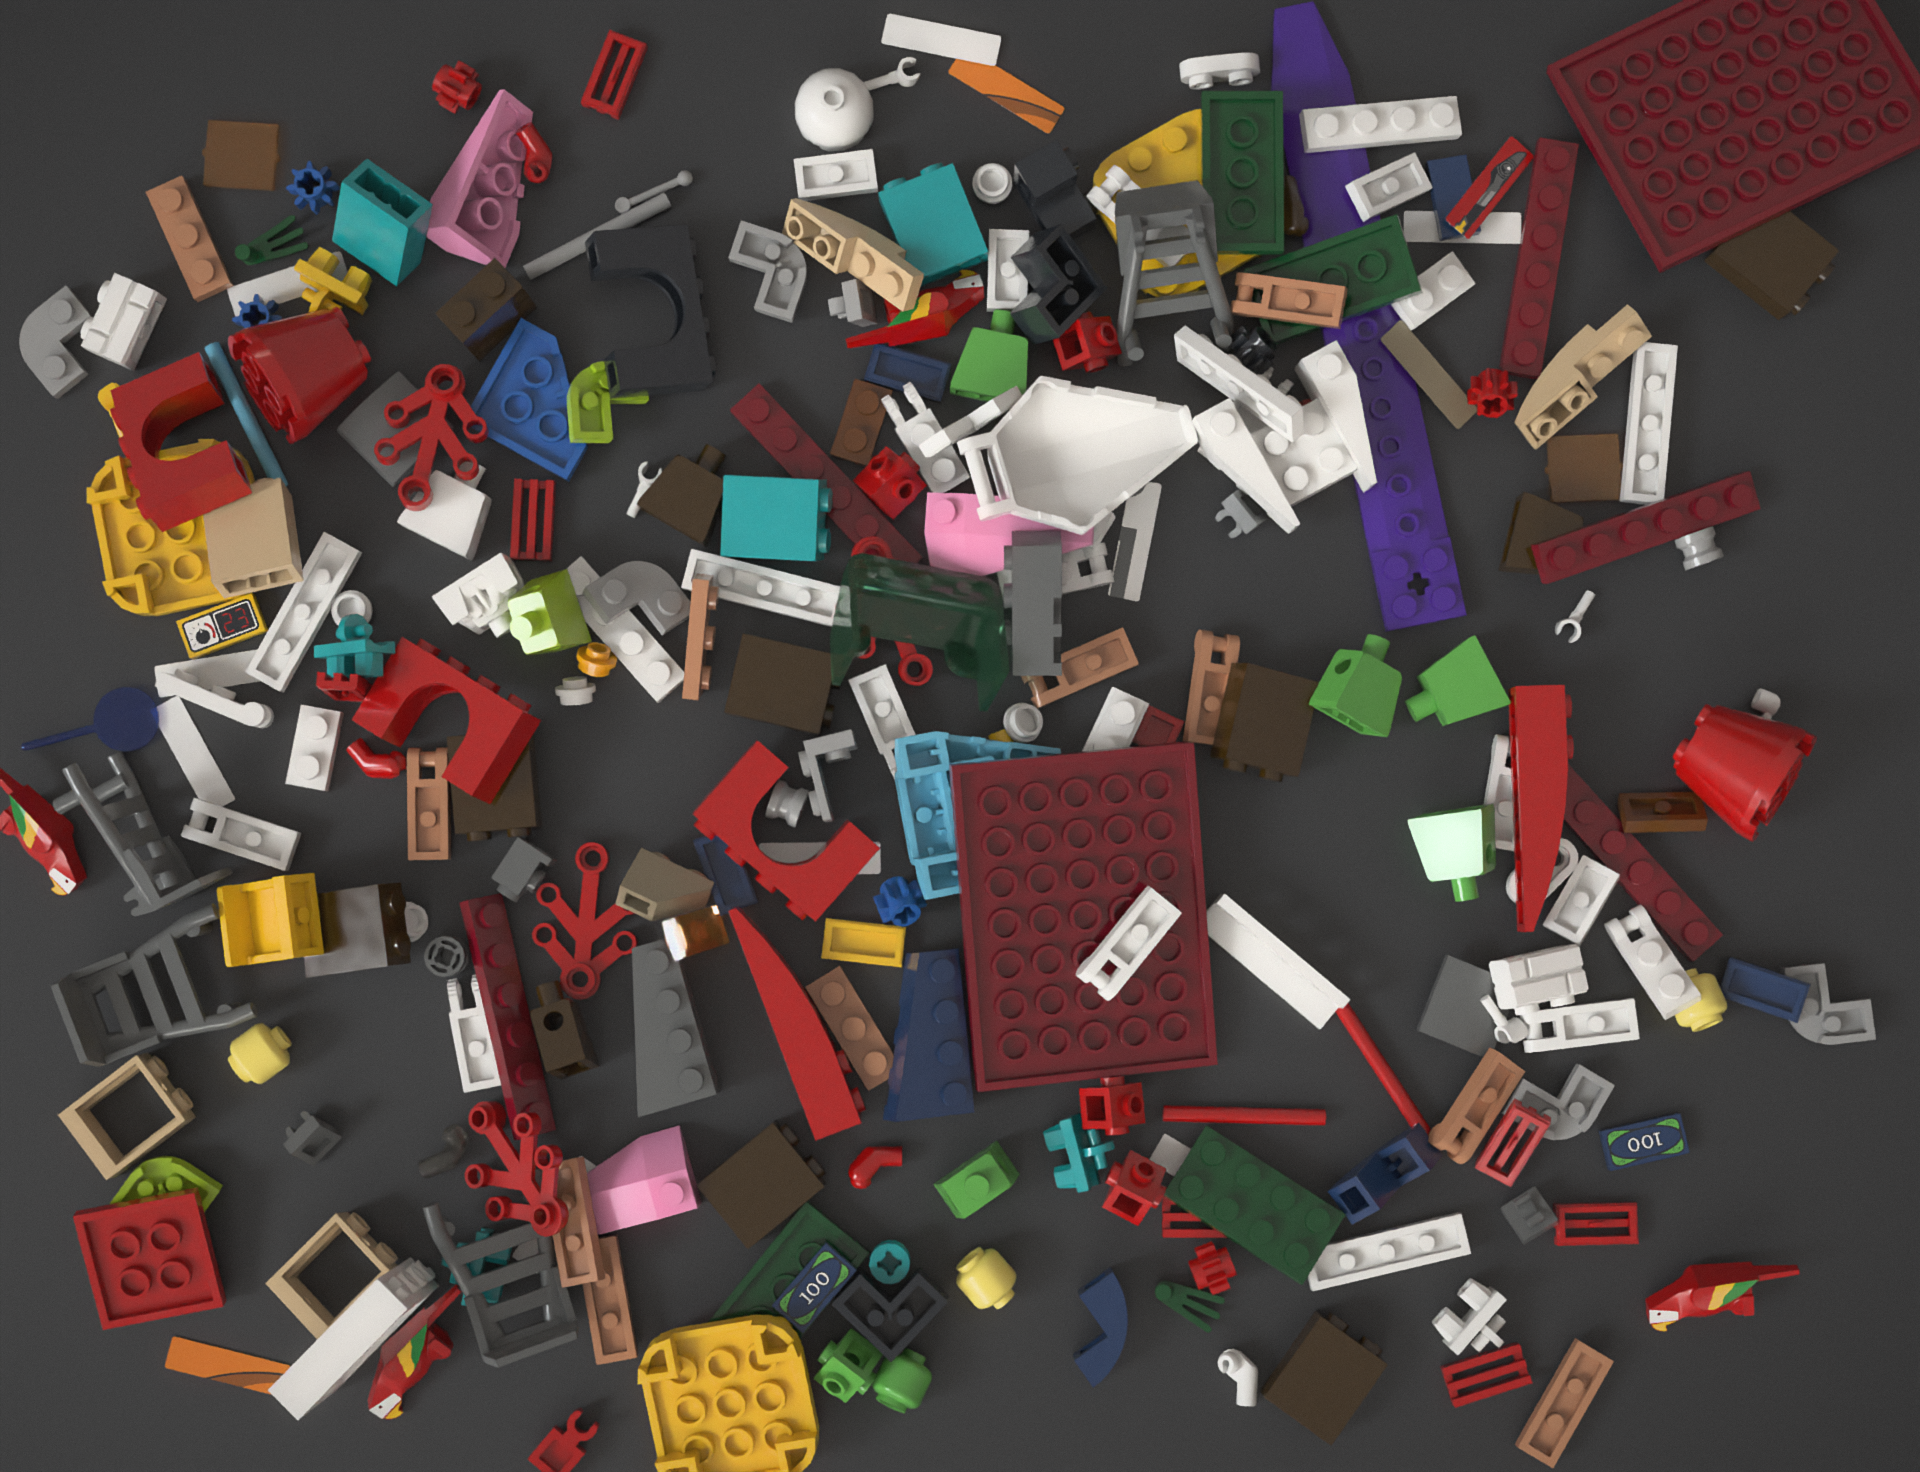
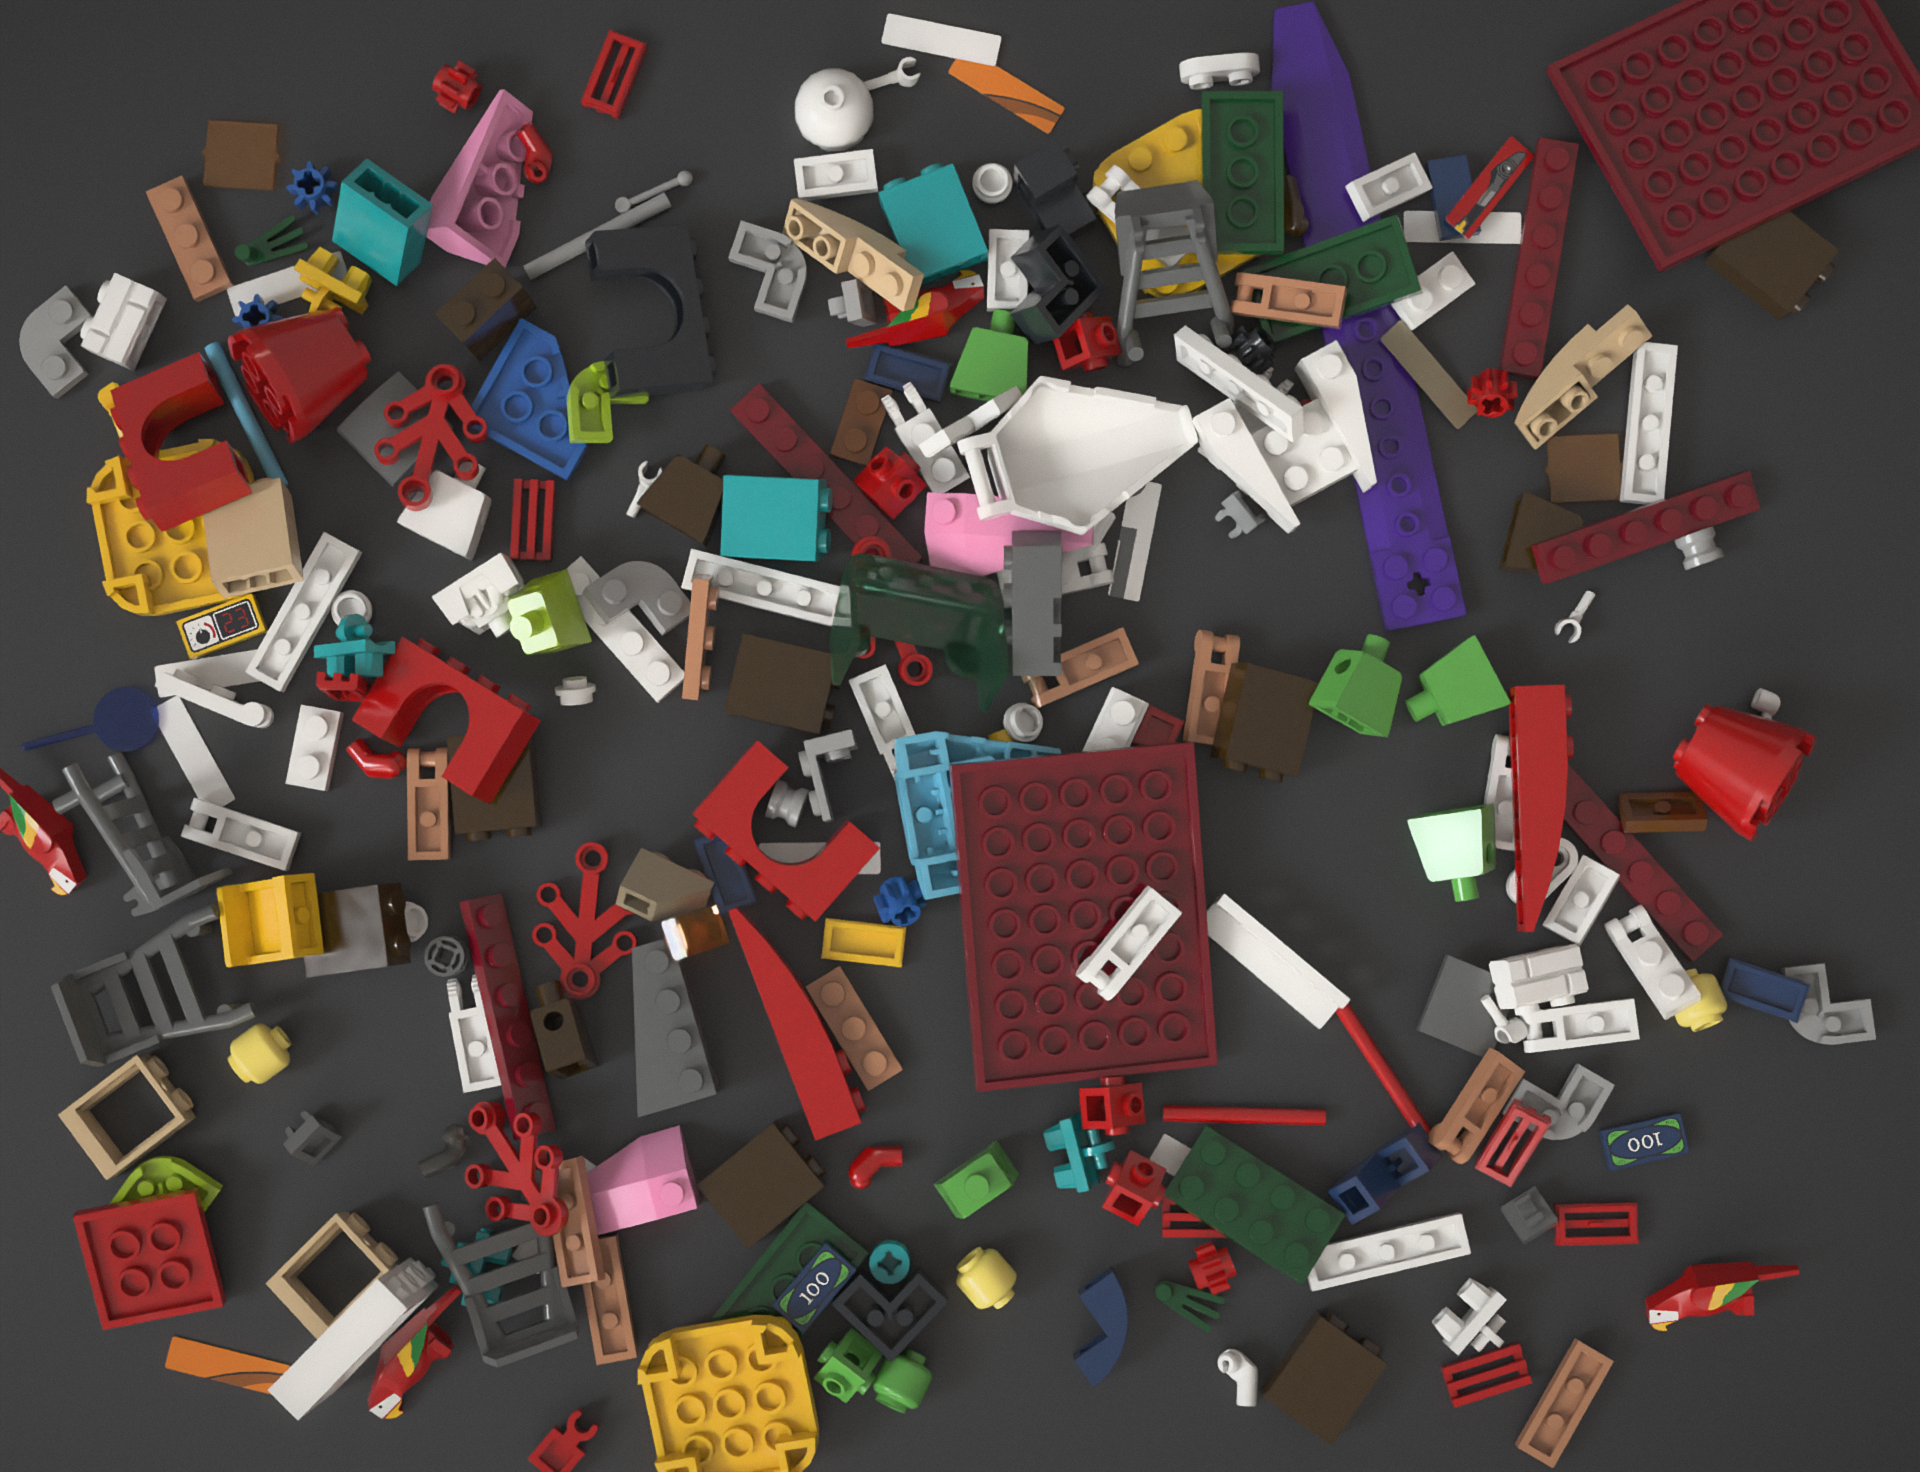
(522, 869): dark grey brick -> none
(596, 659): light orange plate -> none
(931, 1043): dark blue wedge -> none
(1380, 124): white plate -> none

